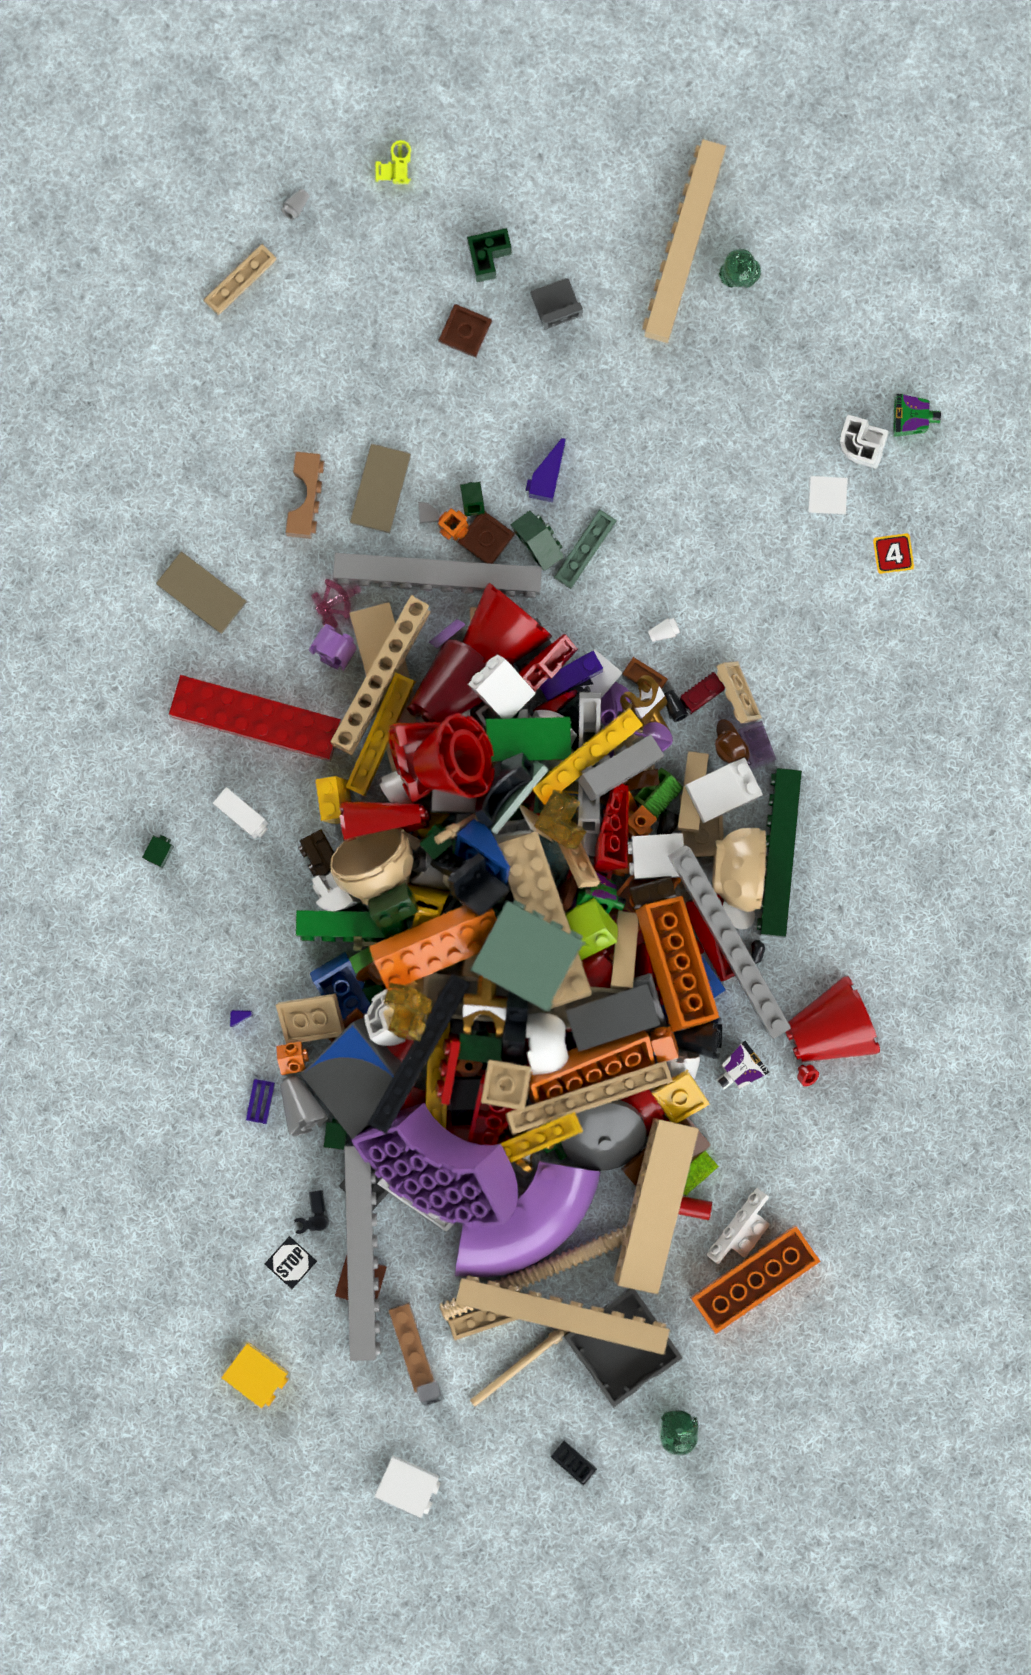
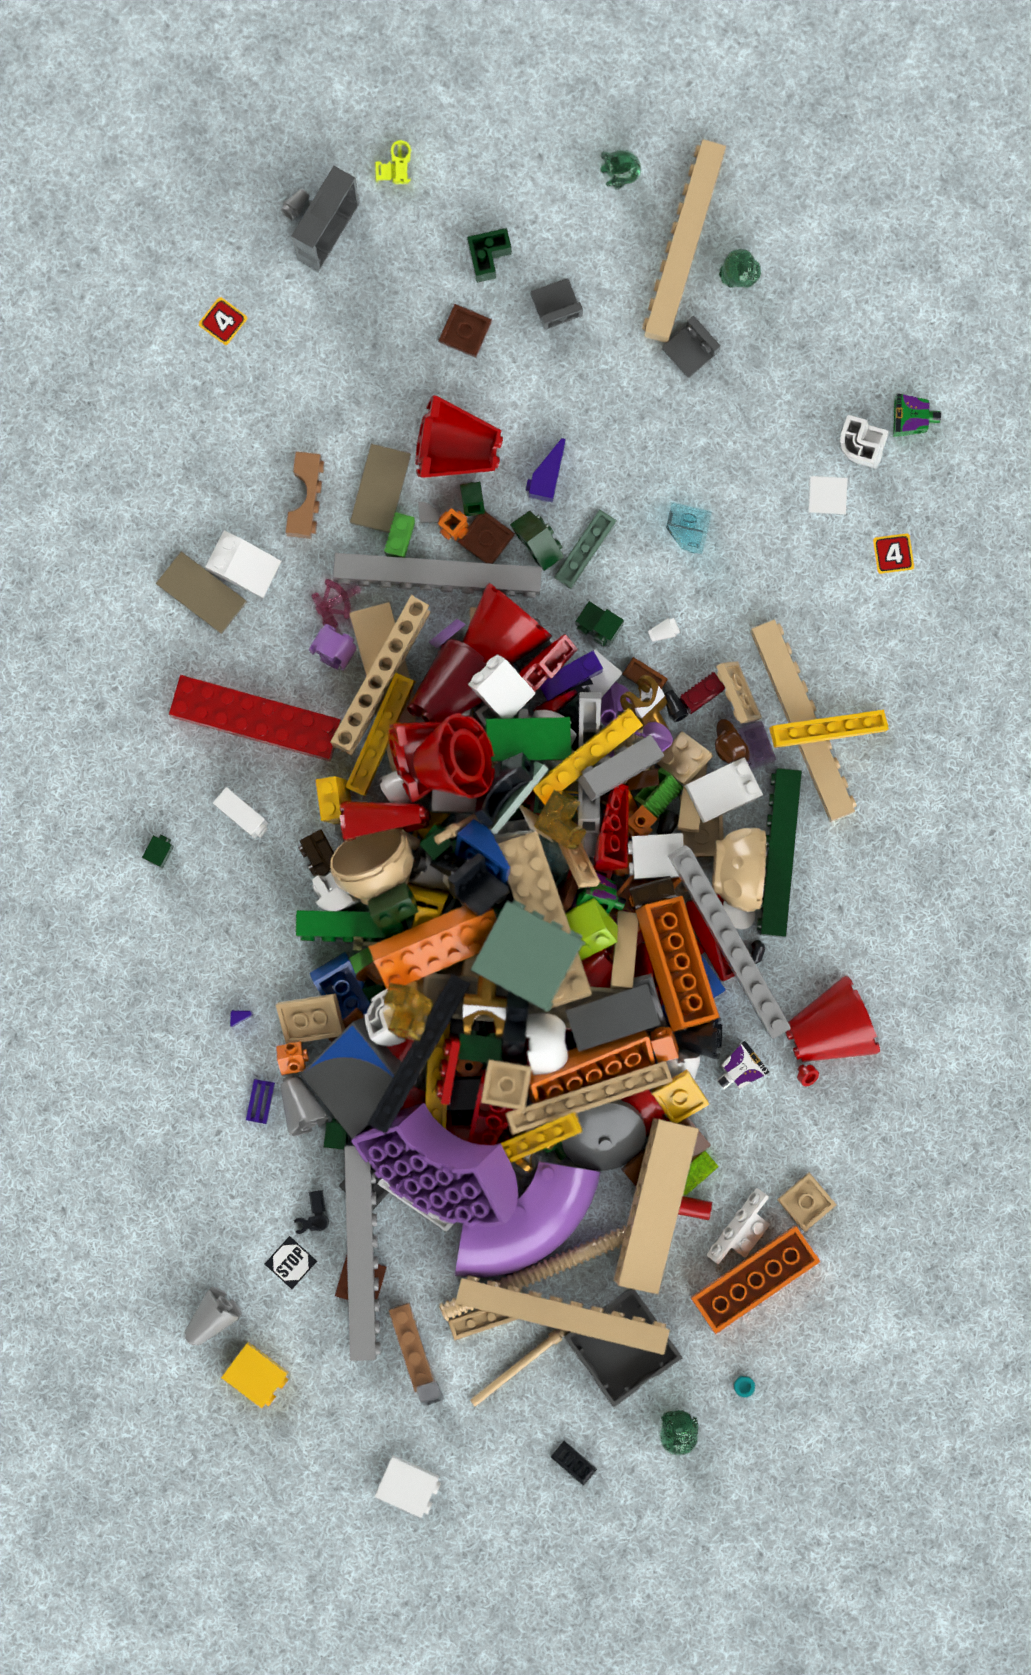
(211, 1317): none -> light grey cone
(223, 321): none -> sticker
(240, 279): tan tile -> none
(243, 564): none -> white slope
(326, 218): none -> dark grey tile
(399, 535): none -> bright green brick
(455, 442): none -> red cone
(599, 623): none -> dark green brick
(622, 166): none -> clear green hair
(684, 758): none -> tan plate
(688, 527): none -> clear light blue slope
(691, 347): none -> dark grey bracket
(744, 1386): none -> teal tile
(798, 708): none -> tan brick
(806, 1202): none -> tan plate
(828, 728): none -> yellow plate

